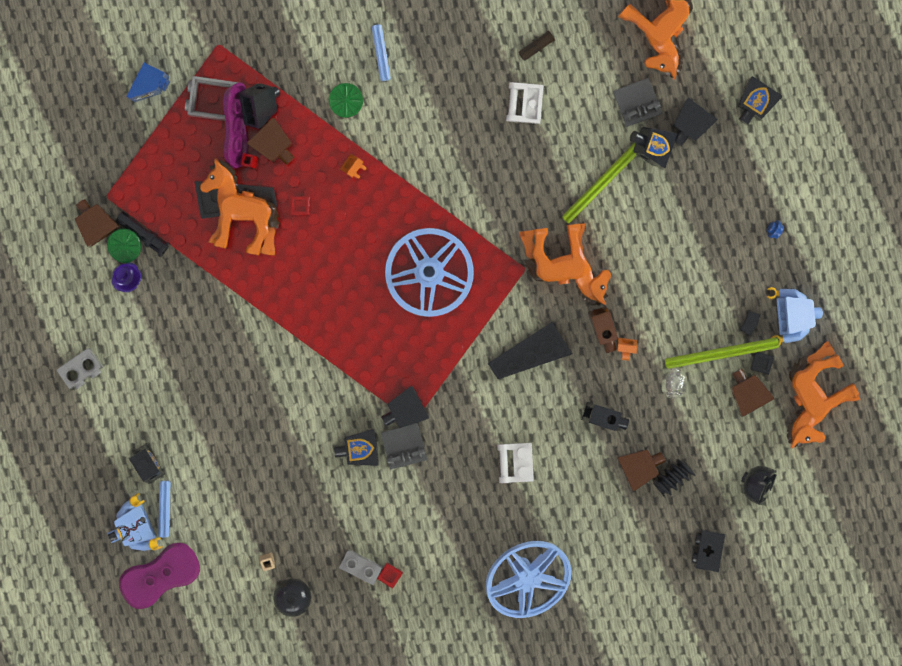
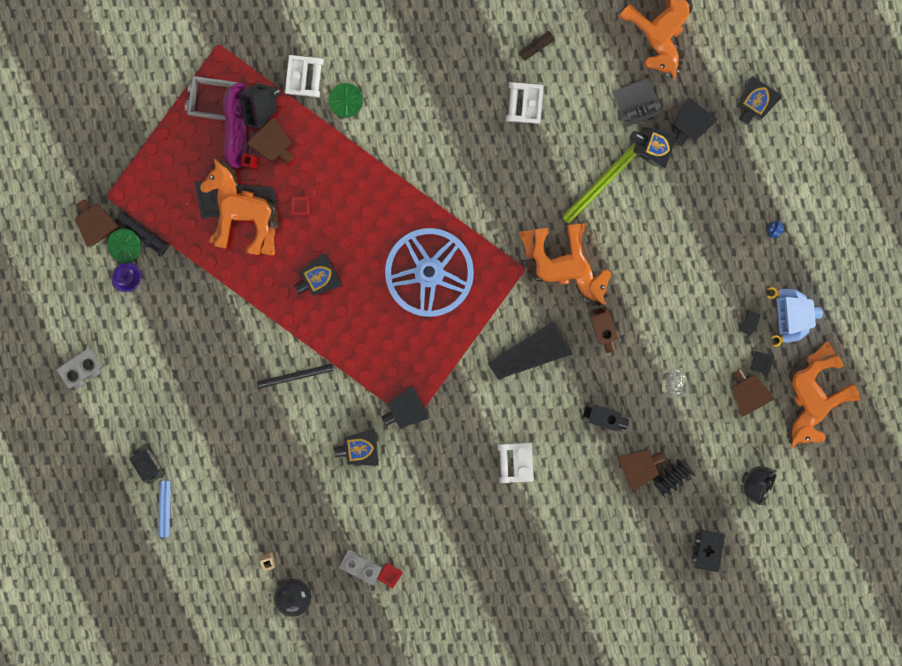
(134, 527): light blue torso -> none
(147, 582): magenta plate -> none
(148, 83): blue slope -> none
(295, 376): none -> black bar
(298, 73): none -> white plate
(318, 277): none -> torso
(352, 165): orange tile -> none
(381, 52): light blue axle -> none
(403, 446): dark grey hinge -> none
(528, 577): light blue wheel -> none
(626, 346): orange tile -> none
(721, 353): lime axle -> none

